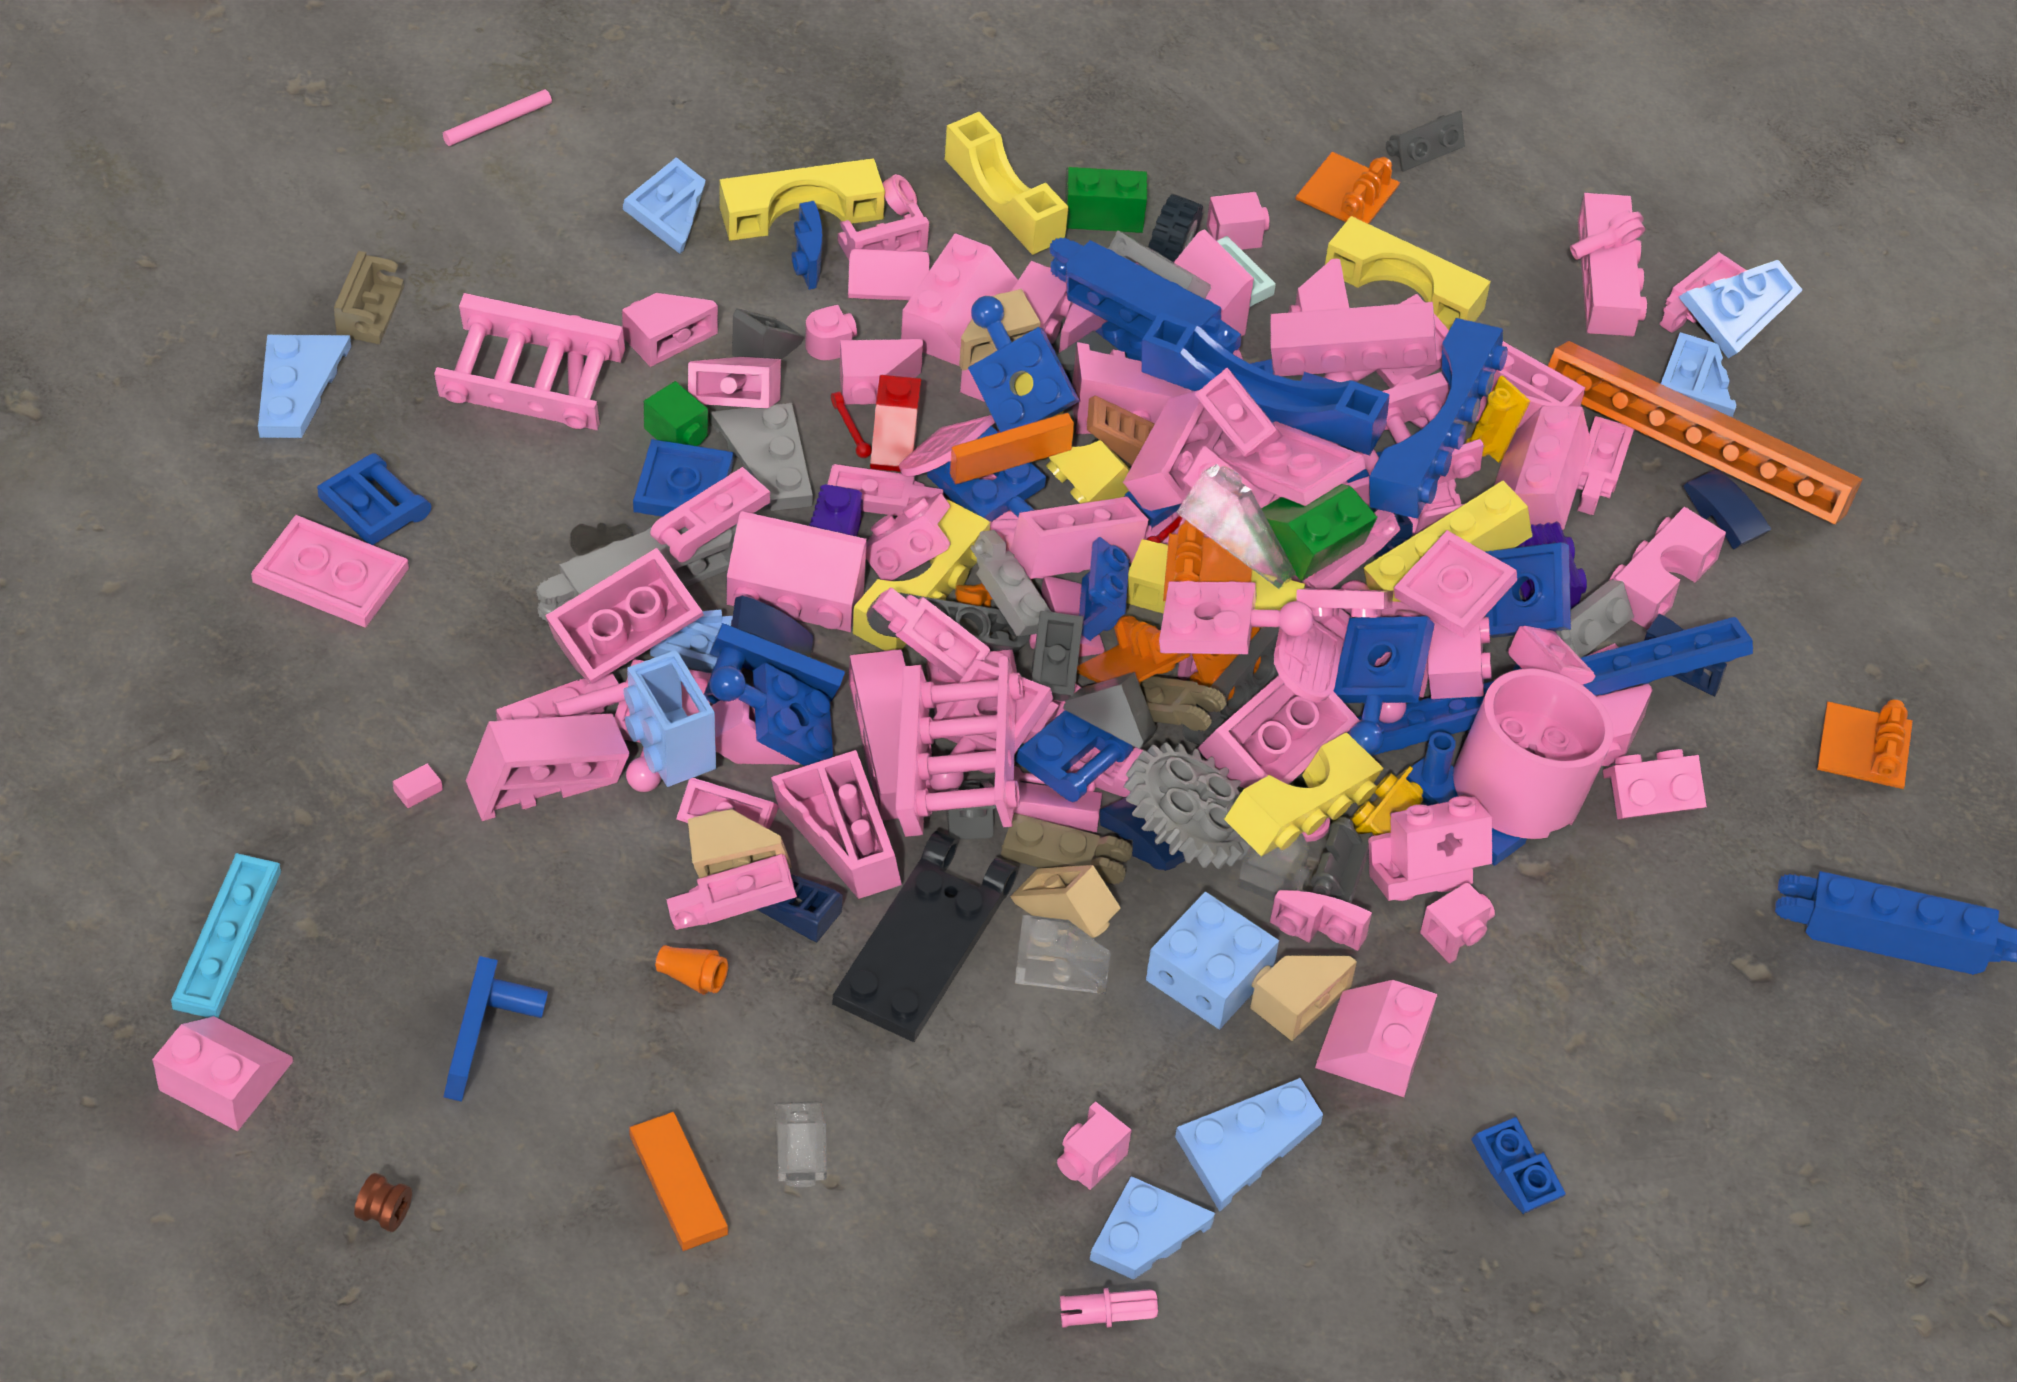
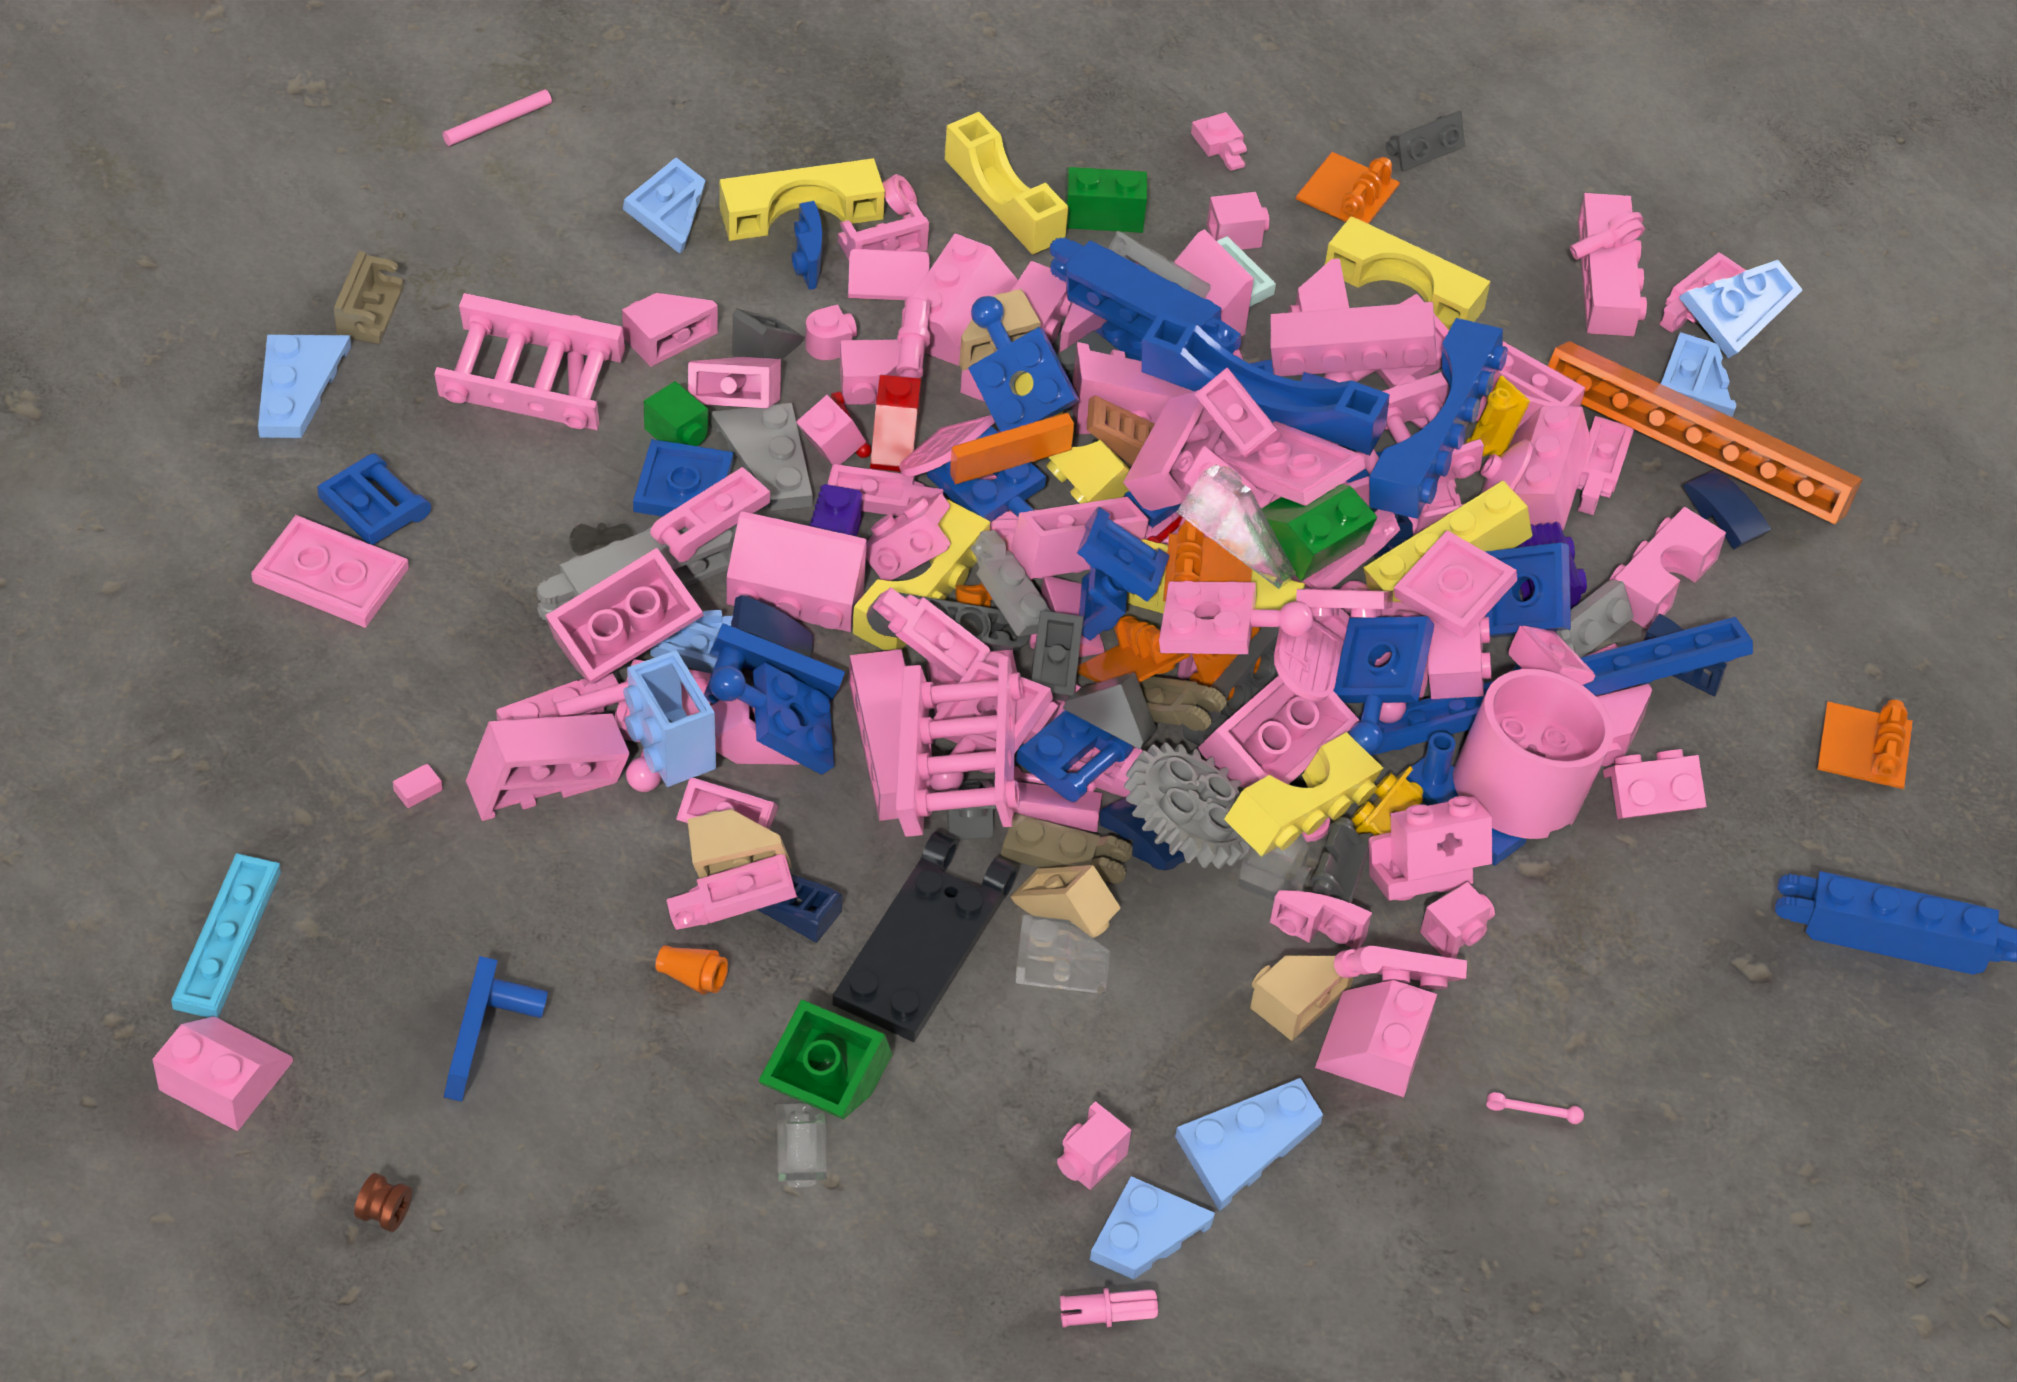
(678, 1181): orange tile -> none
(827, 1061): none -> green slope
(831, 431): none -> bright pink brick
(841, 820): bright pink wedge -> none
(913, 336): none -> bright pink pin
(1122, 555): none -> blue plate
(1176, 226): black wheel -> none
(1211, 957): light blue piece -> none
(1220, 136): none -> bright pink plate
(1401, 966): none -> bright pink plate
(1498, 1102): none -> bright pink hinge
(1508, 466): none -> bright pink dish
(1516, 1167): blue slope -> none

